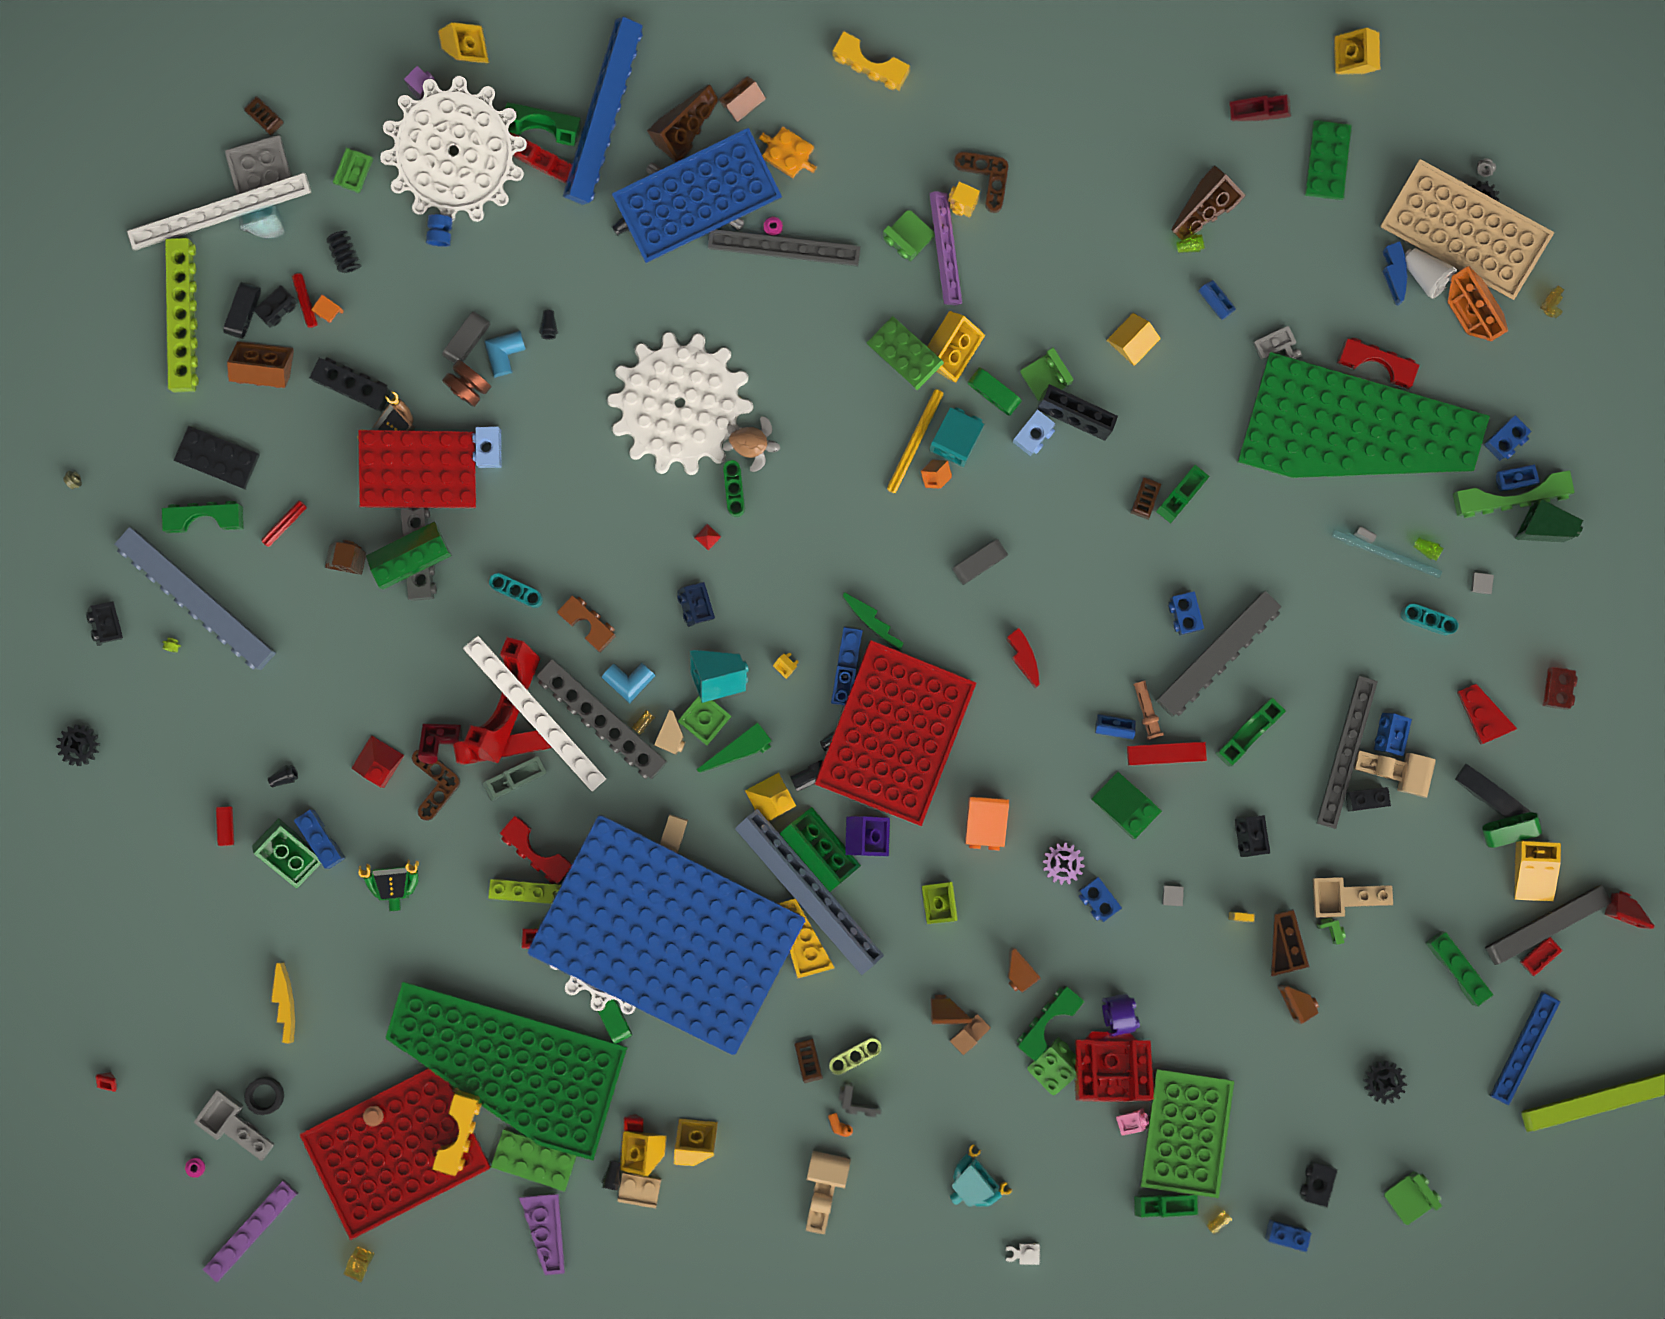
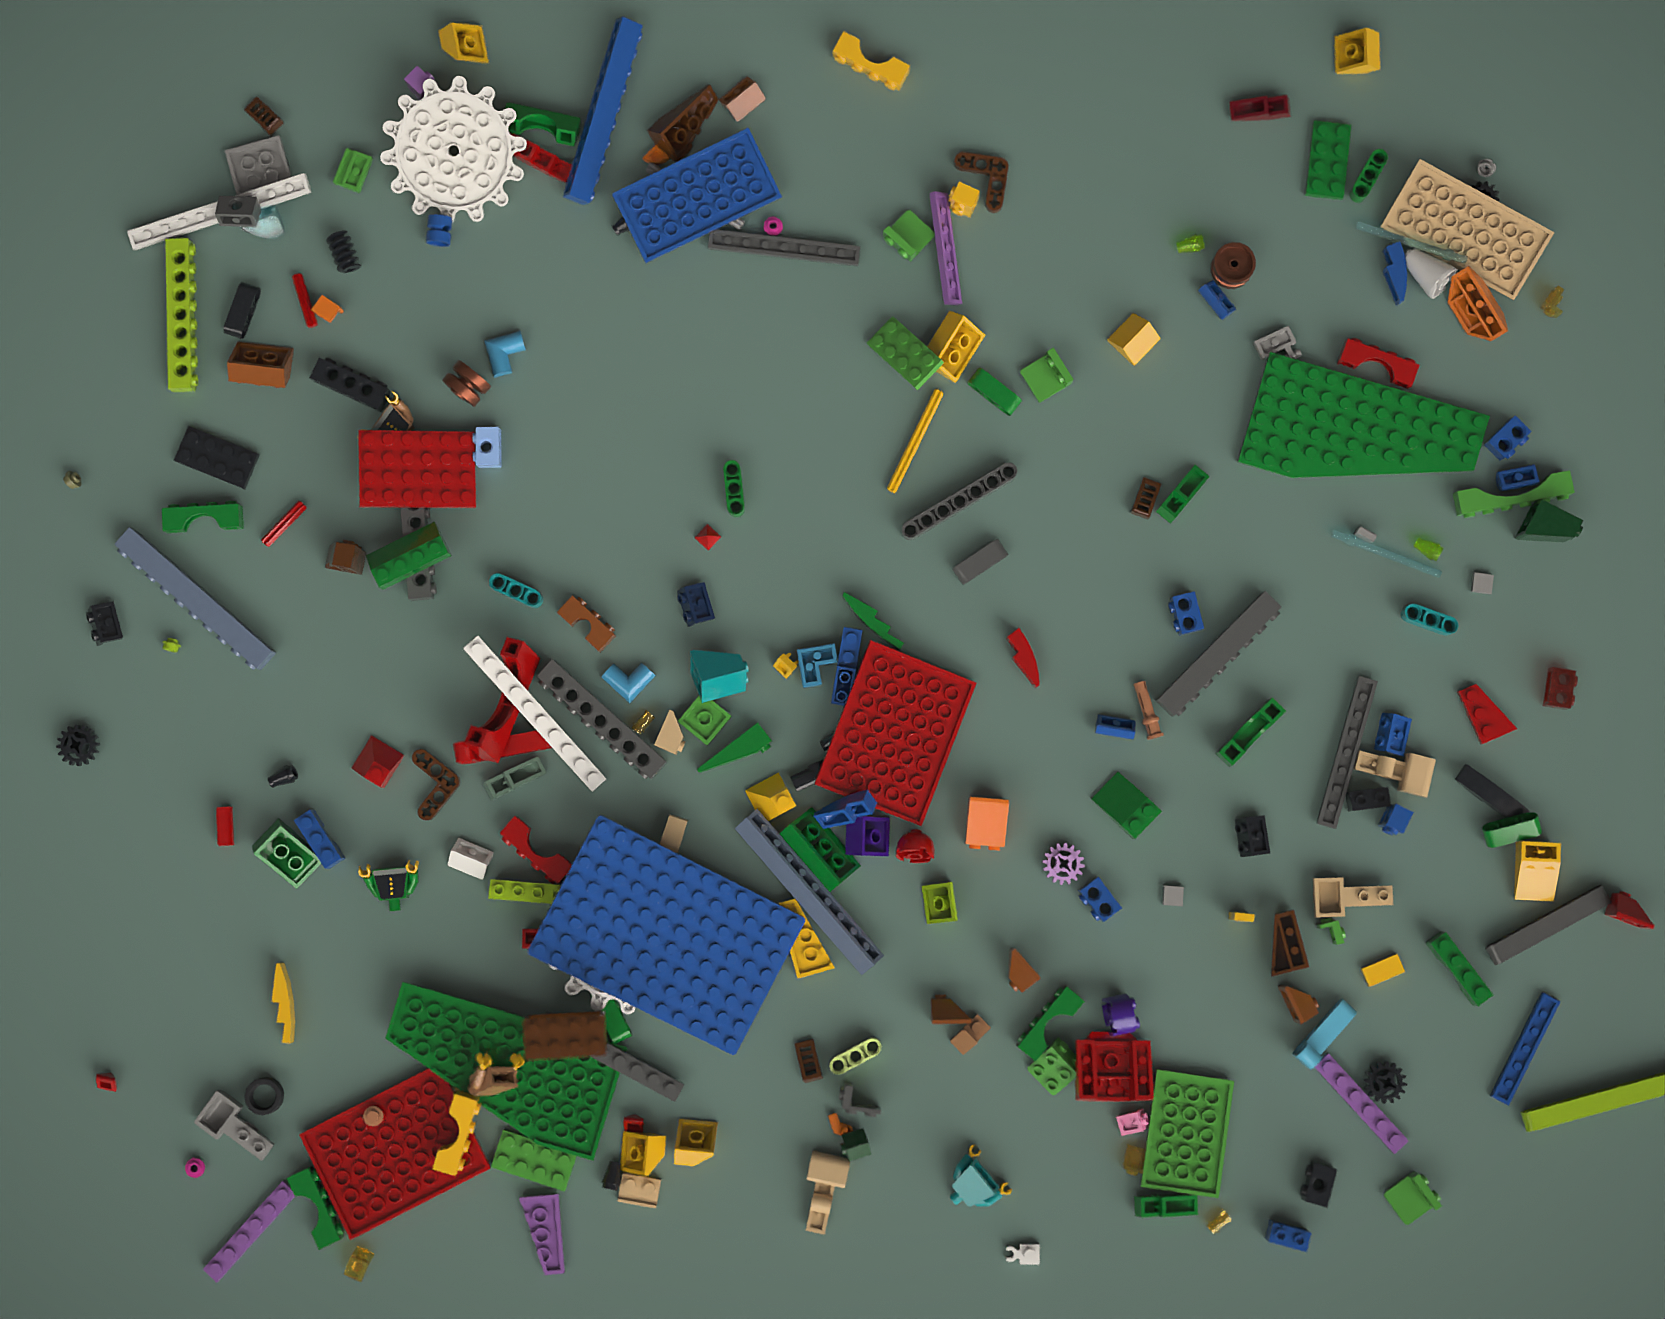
(238, 211): none -> dark grey brick
(275, 306): black bracket -> none
(307, 1184): none -> green arch
(432, 736): dark red brick -> none
(466, 338): dark grey beam -> none
(470, 858): none -> white panel
(494, 1079): none -> medium nougat torso
(548, 325): black cone -> none
(565, 1035): none -> reddish brown window
(640, 1072): none -> dark grey plate
(650, 400): white plate -> none
(656, 156): none -> orange tile
(752, 442): animal -> none
(788, 152): light orange plate -> none
(811, 659): none -> dark azure brick
(846, 810): none -> blue slope
(855, 1144): none -> dark green brick
(915, 846): none -> red cylinder
(936, 473): orange panel -> none
(957, 436): teal slope -> none
(965, 494): none -> dark grey beam
(1036, 422): light blue brick -> none
(1077, 412): black brick -> none
(1134, 1160): none -> clear yellow bracket
(1166, 753): red slope -> none
(1212, 197): reddish brown wedge -> none
(1242, 261): none -> copper wheel
(1324, 1033): none -> medium azure beam
(1361, 1103): none -> medium lavender plate
(1374, 169): none -> green beam
(1382, 970): none -> yellow tile
(1395, 819): none -> blue brick
(1447, 254): none -> clear light blue bar
(1541, 956): red plate -> none

